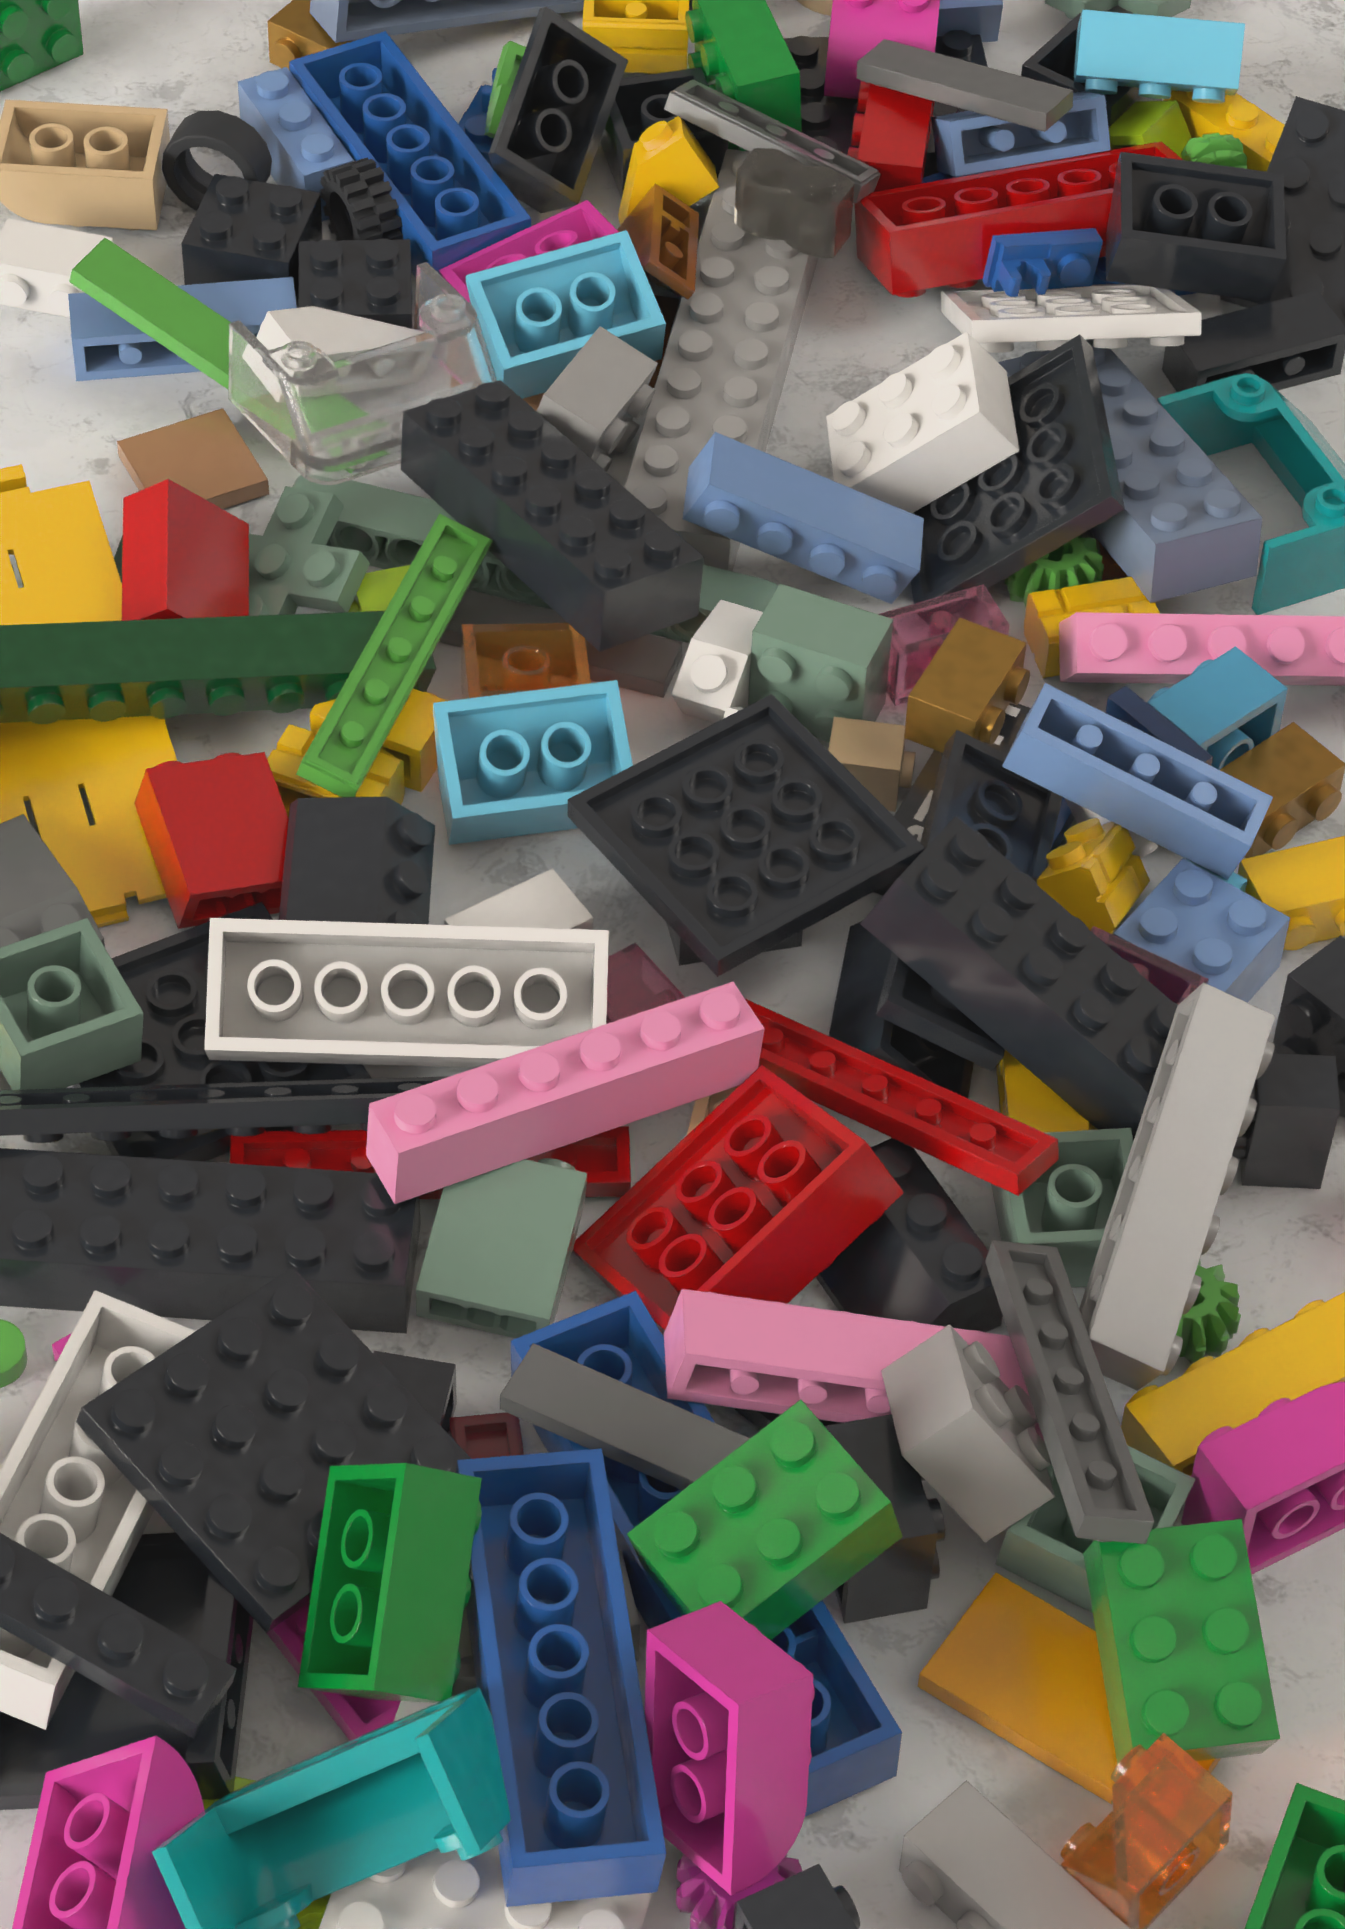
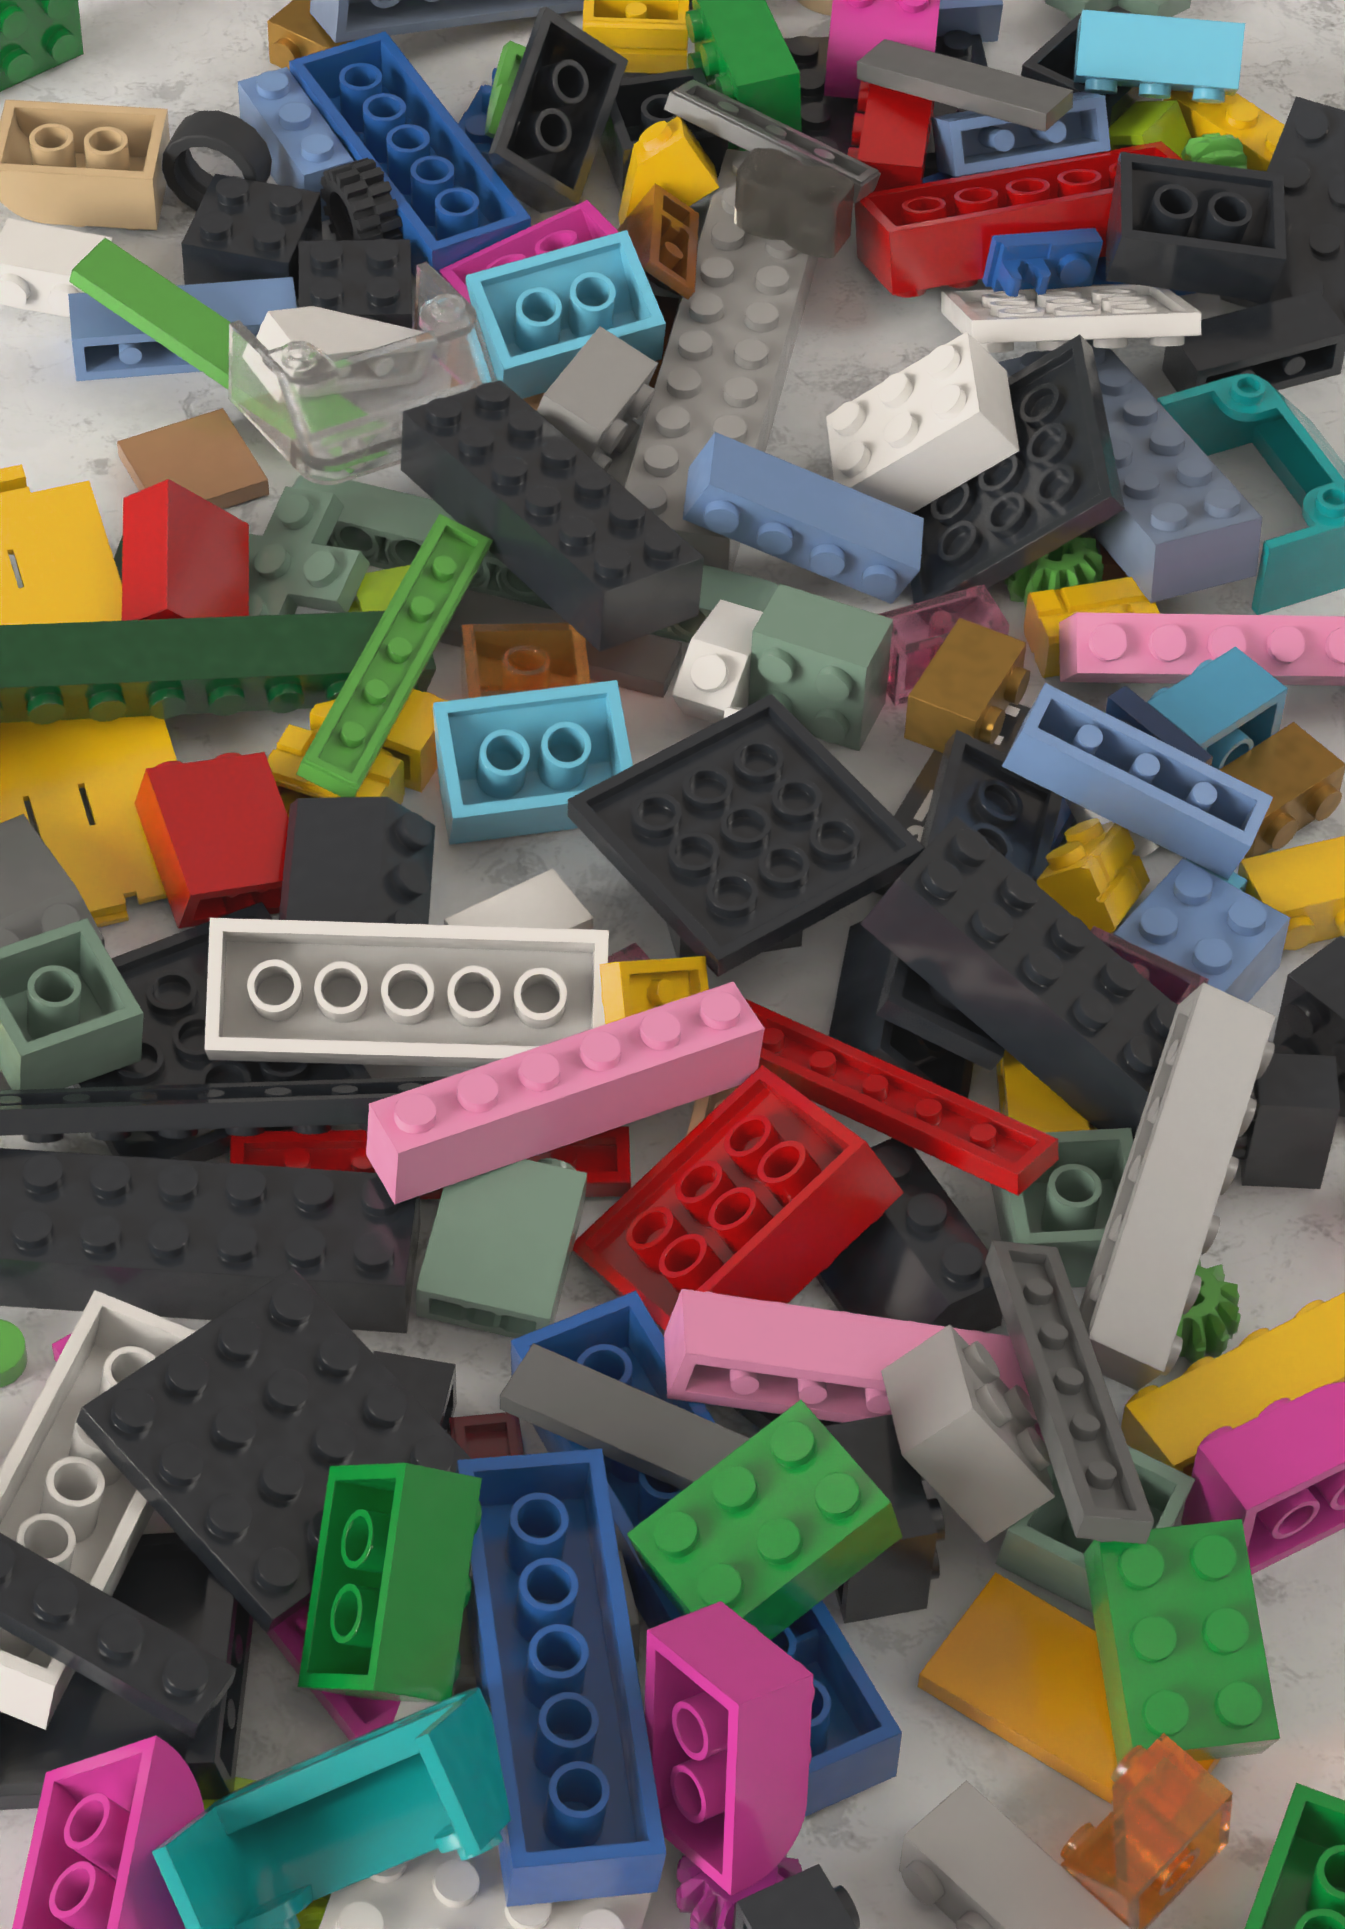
(647, 984): none -> yellow plate
(874, 756): tan brick -> none

